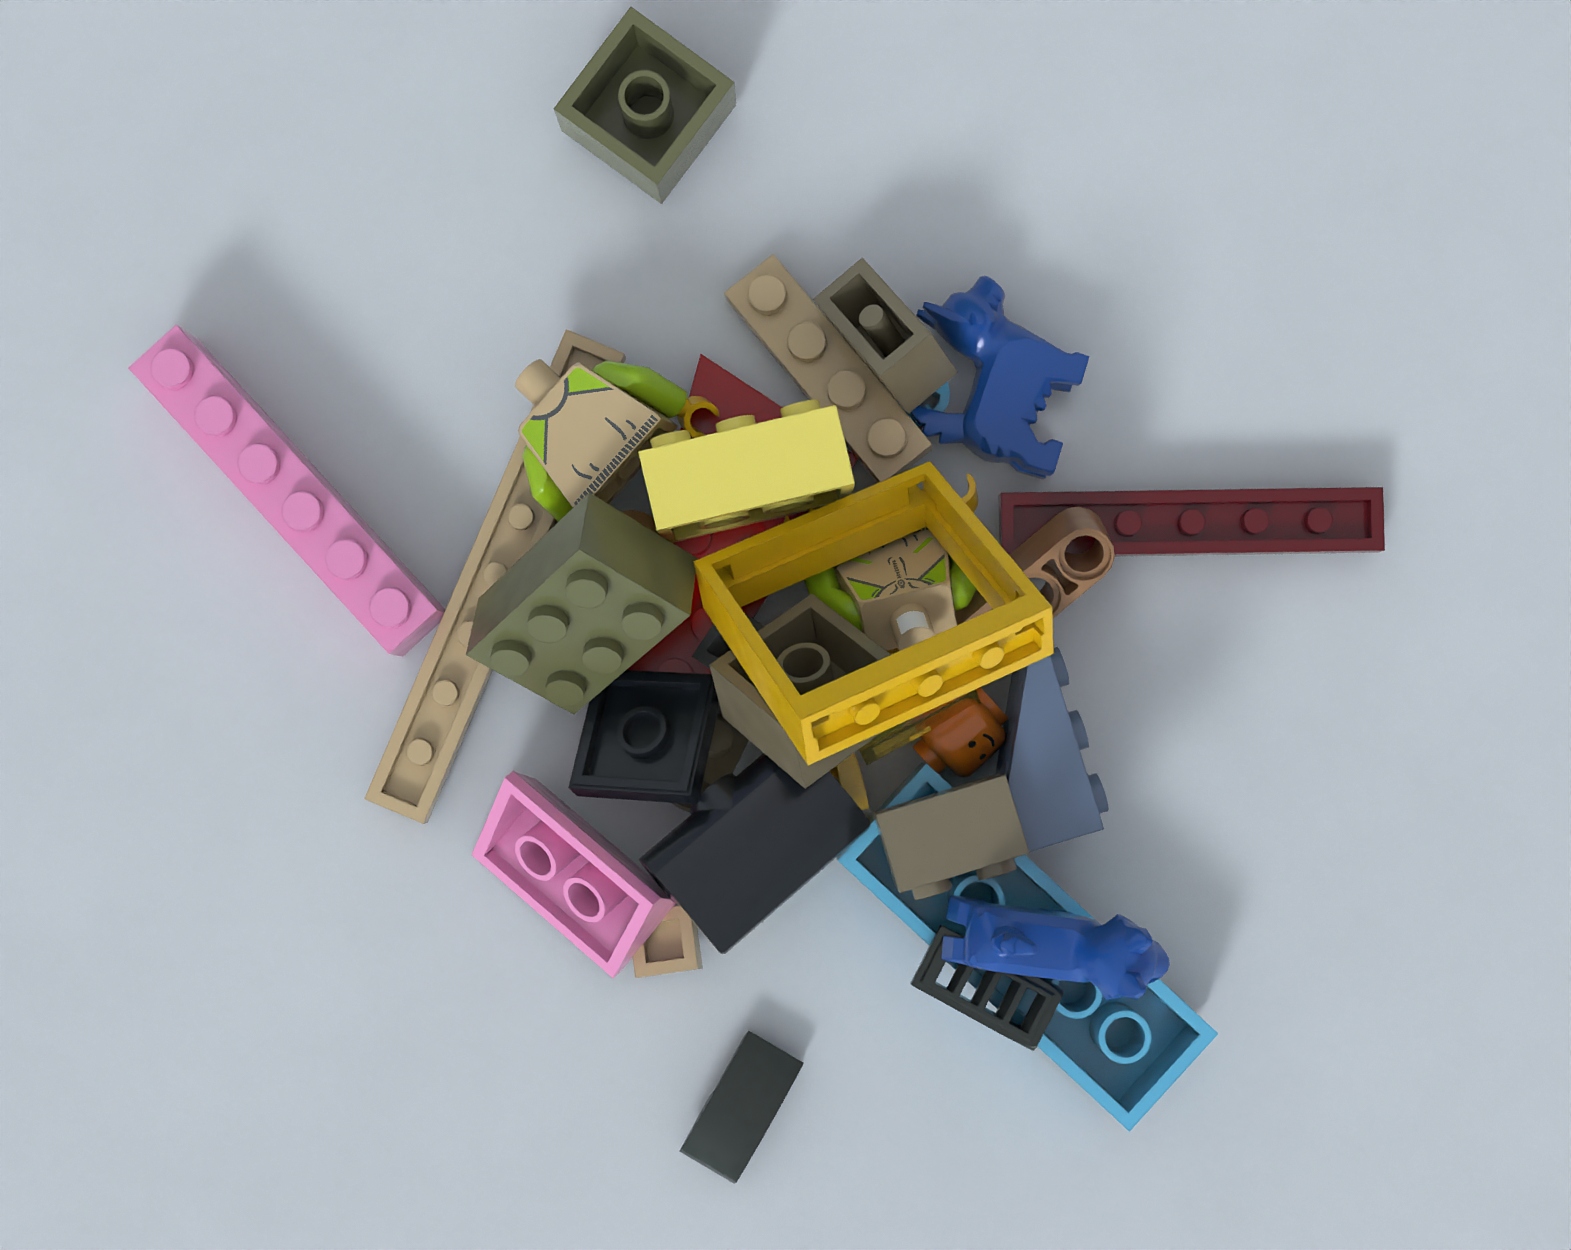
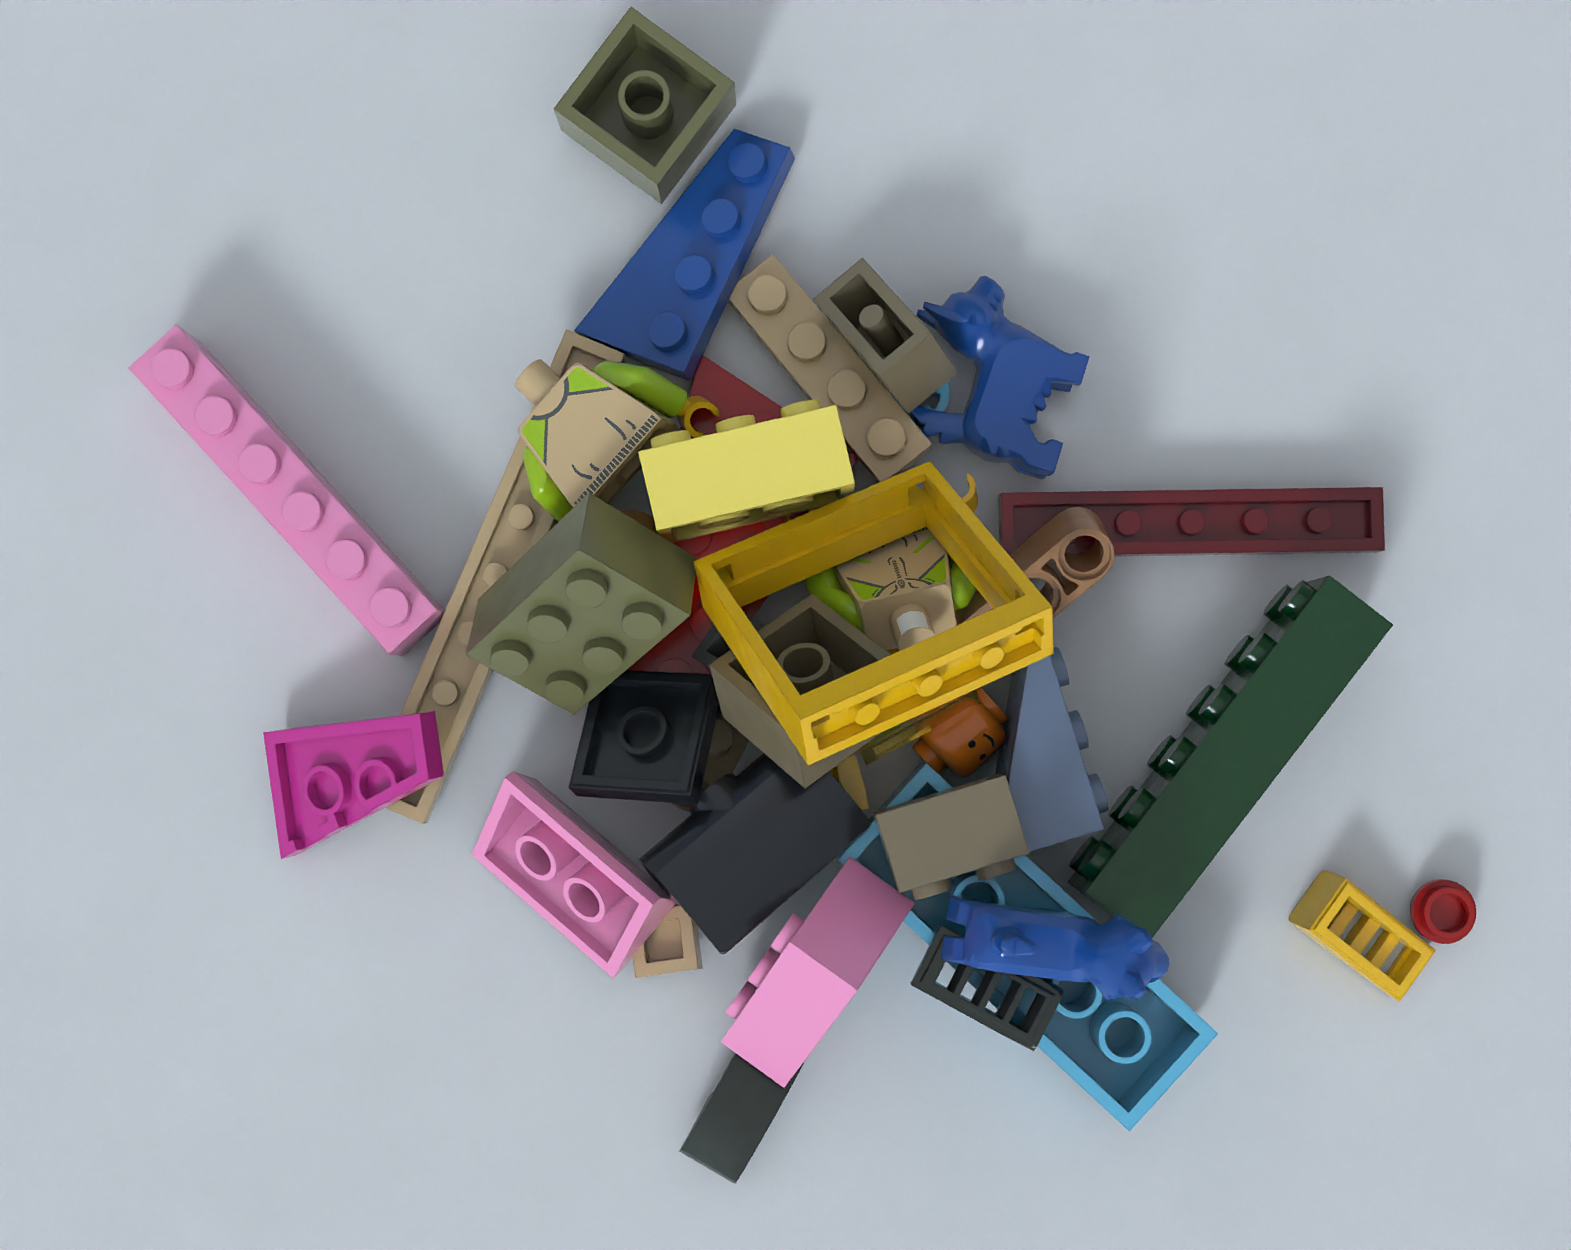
(346, 772): none -> dark pink wing
(687, 268): none -> blue wing
(817, 974): none -> bright pink wedge
(1227, 752): none -> dark green brick
(1327, 912): none -> yellow slope
(1443, 911): none -> red plate

